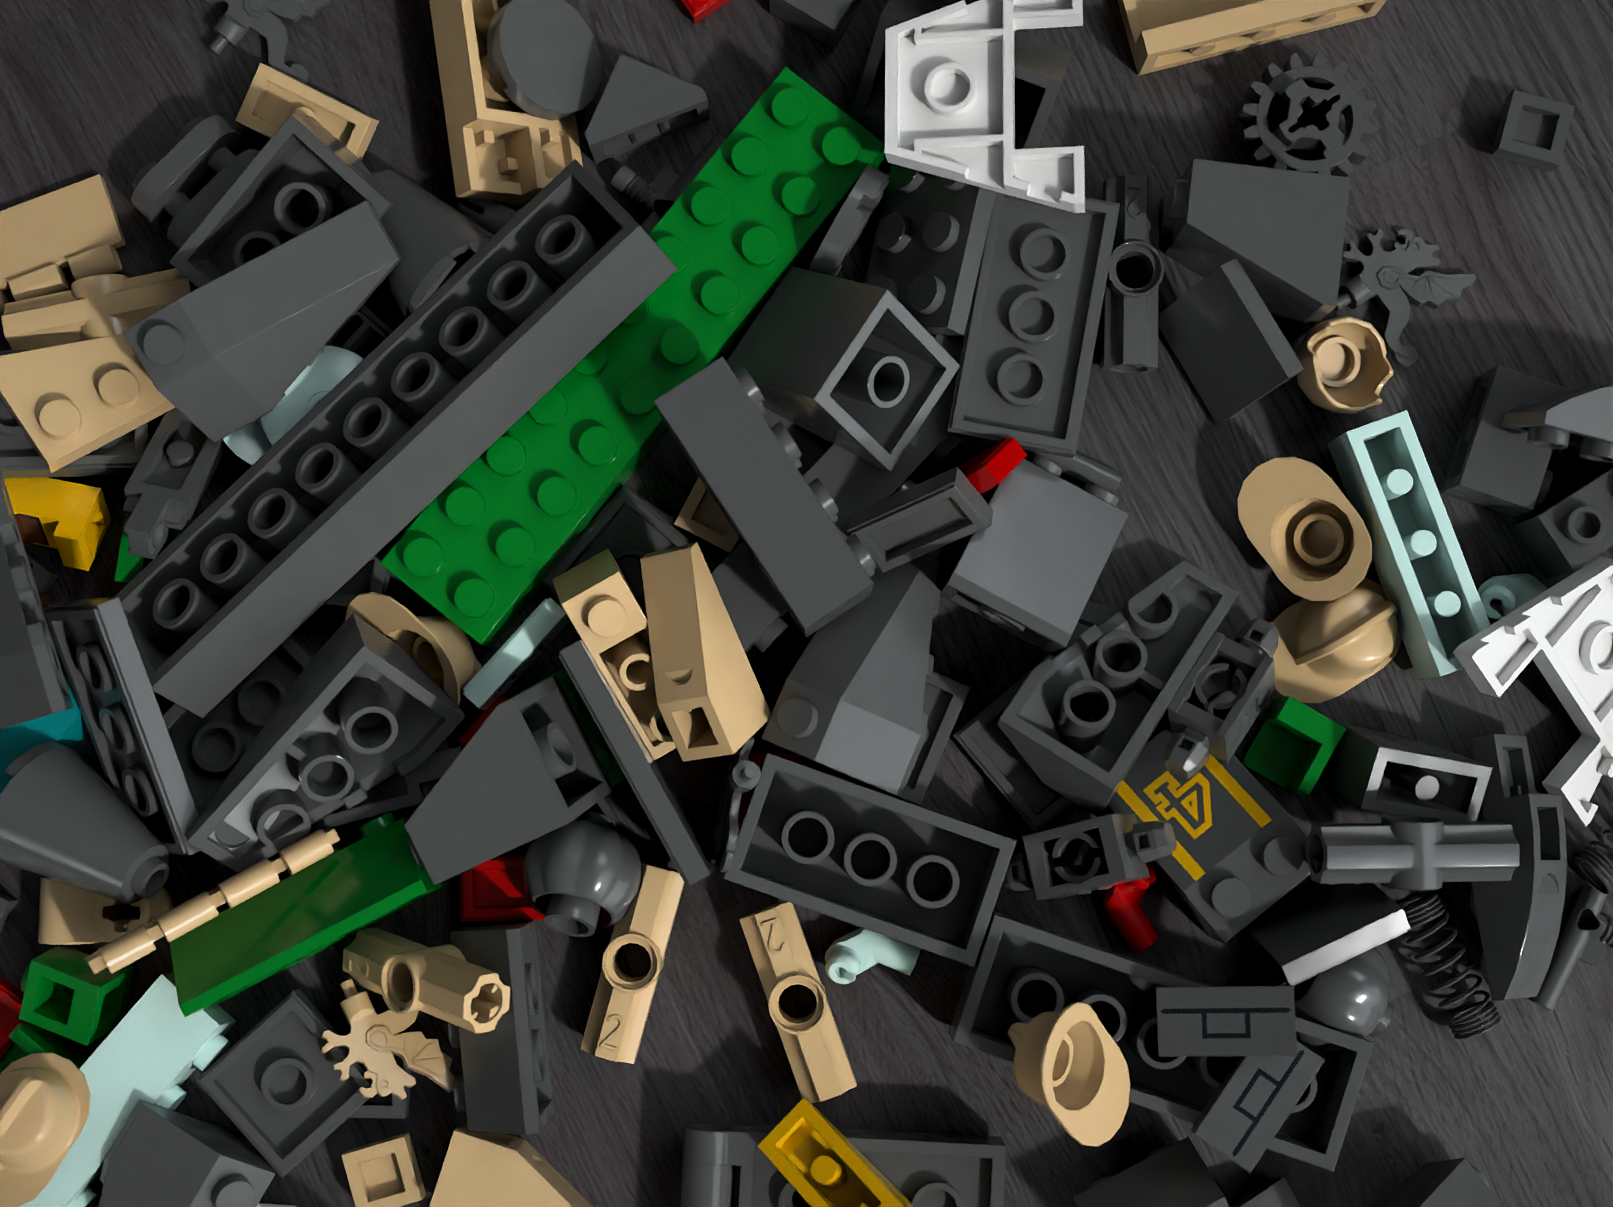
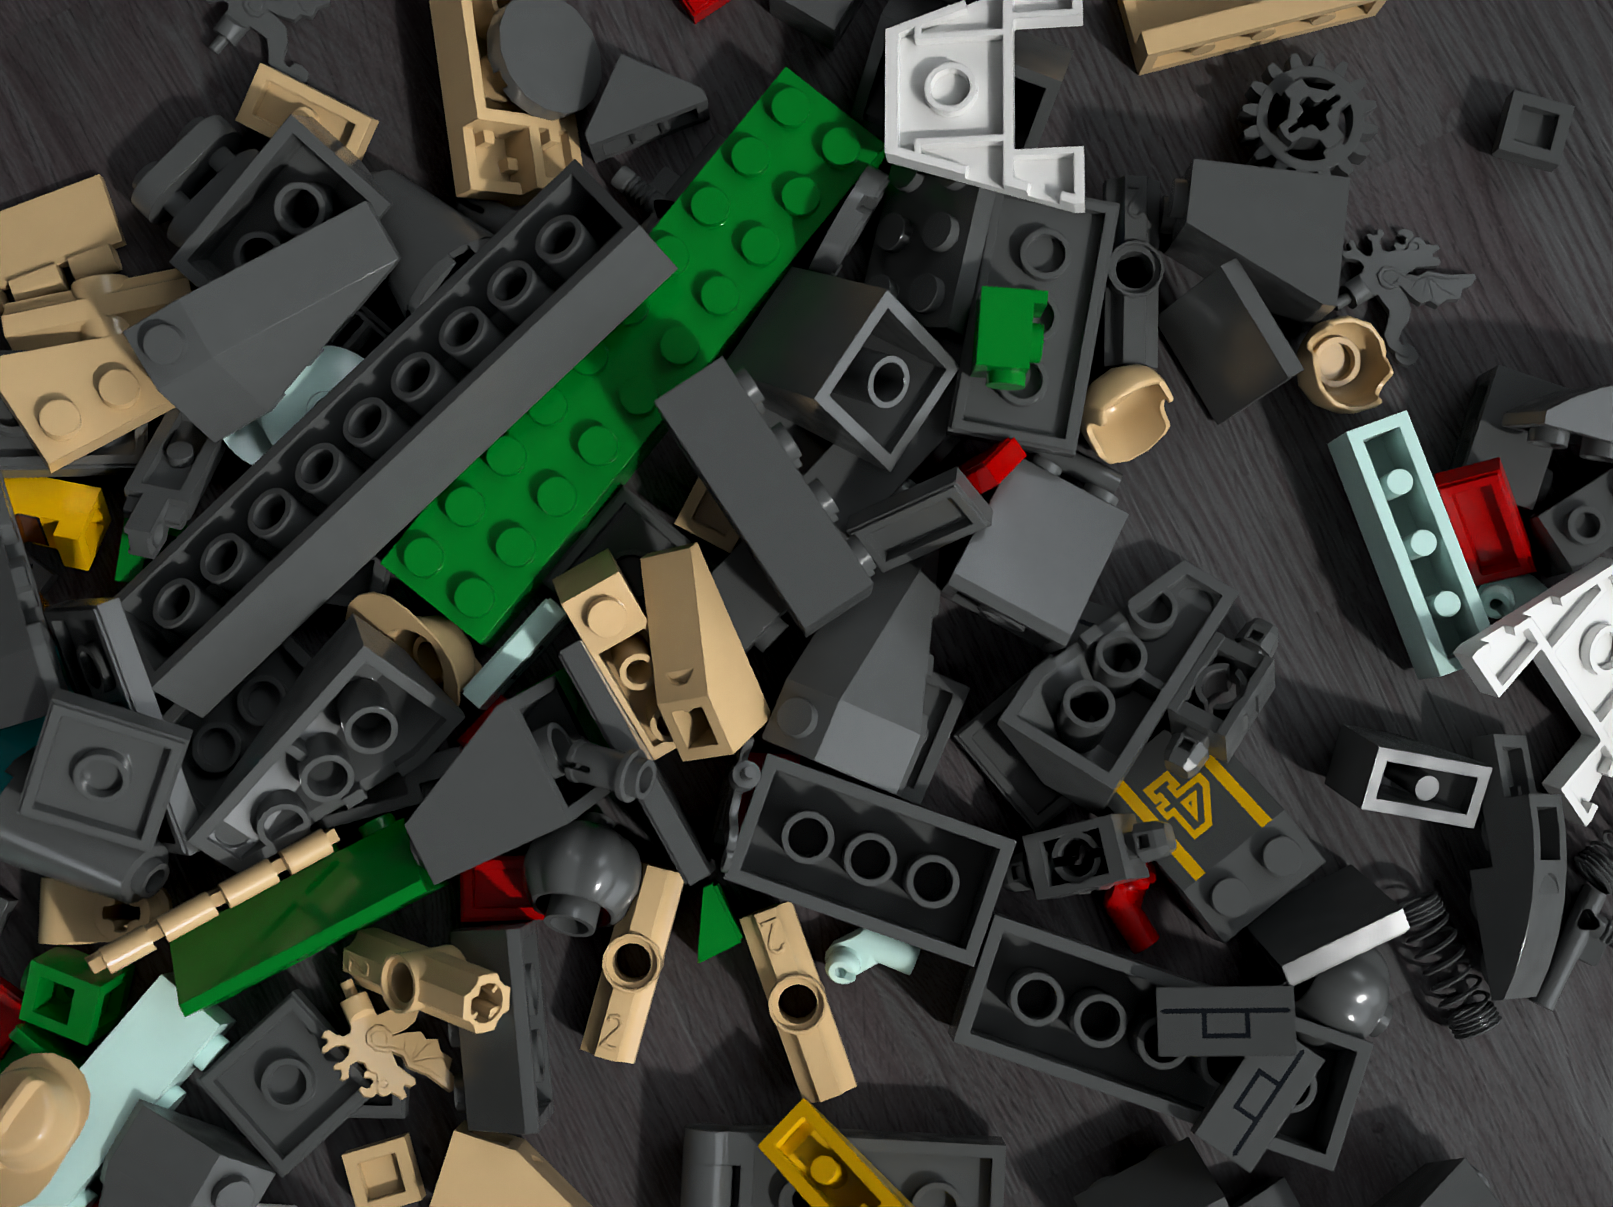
(103, 770): none -> dark grey tile
(624, 773): none -> dark grey pin
(718, 923): none -> green slope
(1006, 336): none -> green brick
(1073, 1071): tan piece -> none
(1125, 412): none -> tan hair
(1292, 746): green panel -> none
(1304, 528): tan piece -> none
(1334, 643): tan piece -> none
(1412, 852): dark grey piece -> none
(1486, 521): none -> red tile

